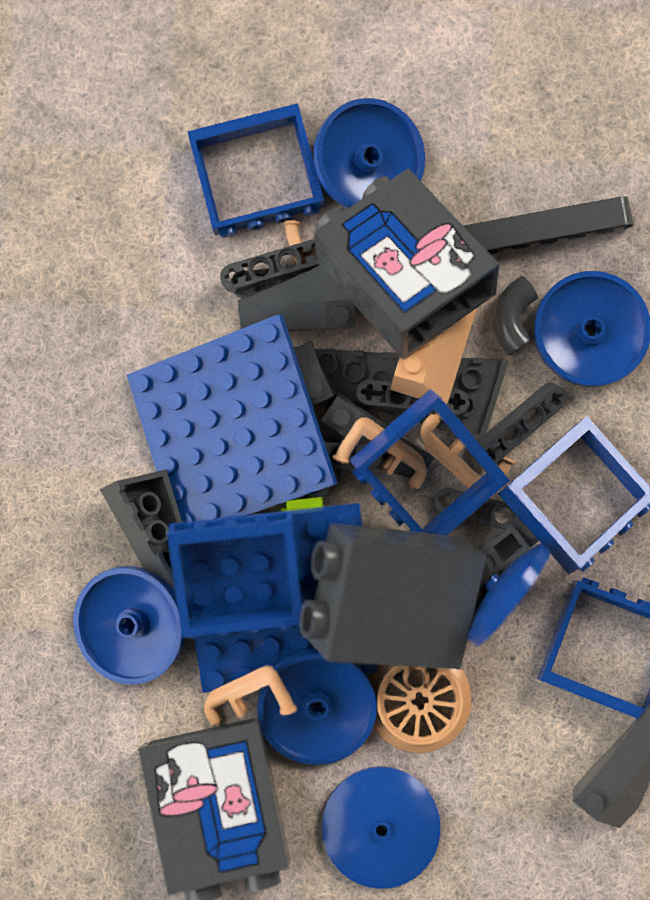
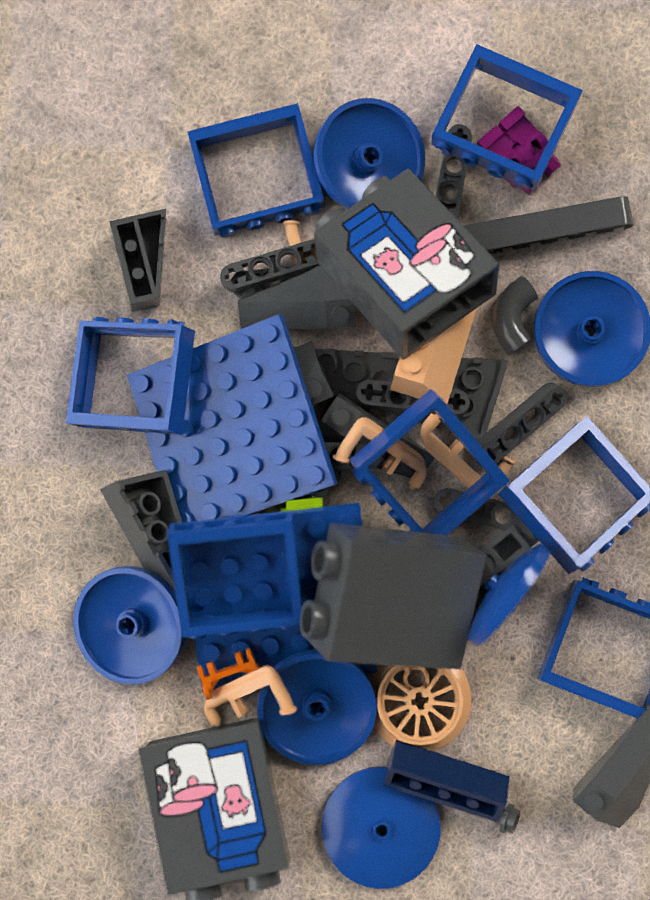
(85, 368): none -> blue window
(140, 253): none -> dark grey wedge
(210, 680): none -> orange piece
(446, 781): none -> dark blue brick
(451, 179): none -> dark grey beam
(509, 819): none -> dark grey plate
(519, 132): none -> magenta hips
(524, 78): none -> blue window

